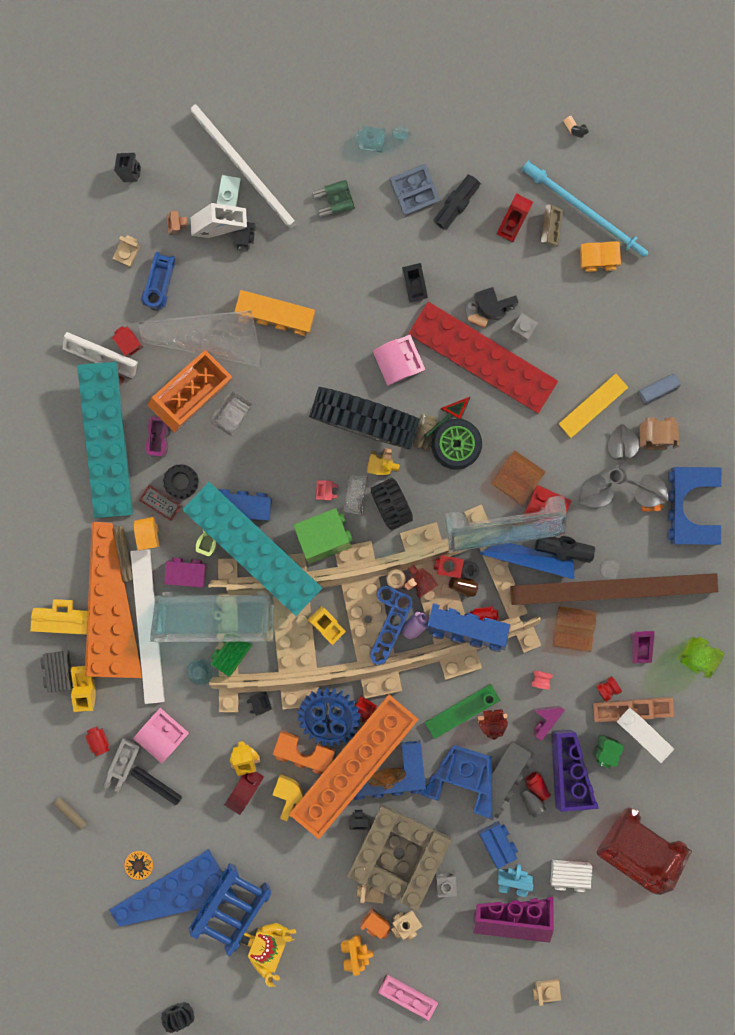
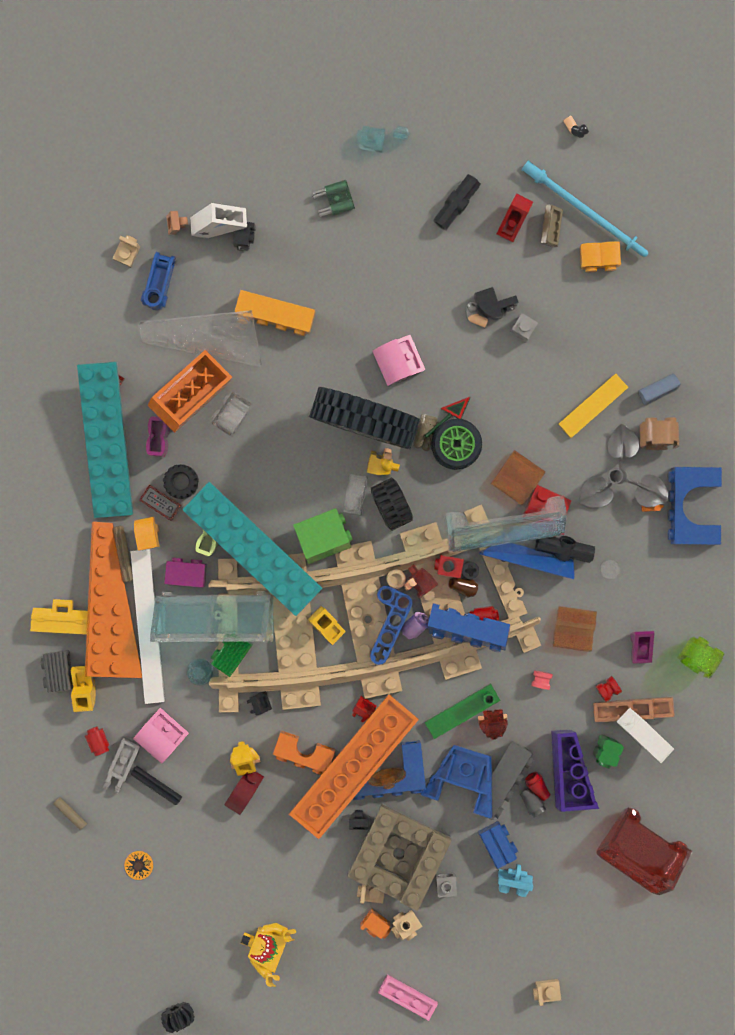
(98, 354): white tile -> none
(127, 341): red brick -> none
(131, 168): black brick -> none
(174, 893): blue wing -> none
(220, 893): blue fence -> none
(229, 191): light aqua plate -> none
(242, 166): white tile -> none
(254, 507): blue brick -> none
(288, 790): yellow brick -> none
(311, 717): blue gear -> none
(324, 490): coral tile -> none
(358, 953): light orange hips -> none
(414, 189): sand blue slope -> none
(414, 282): black slope -> none
(483, 357): red plate -> none
(517, 920): magenta wedge -> none
(550, 716): magenta slope -> none
(571, 875): white brick -> none
(614, 589): reddish brown beam -> none

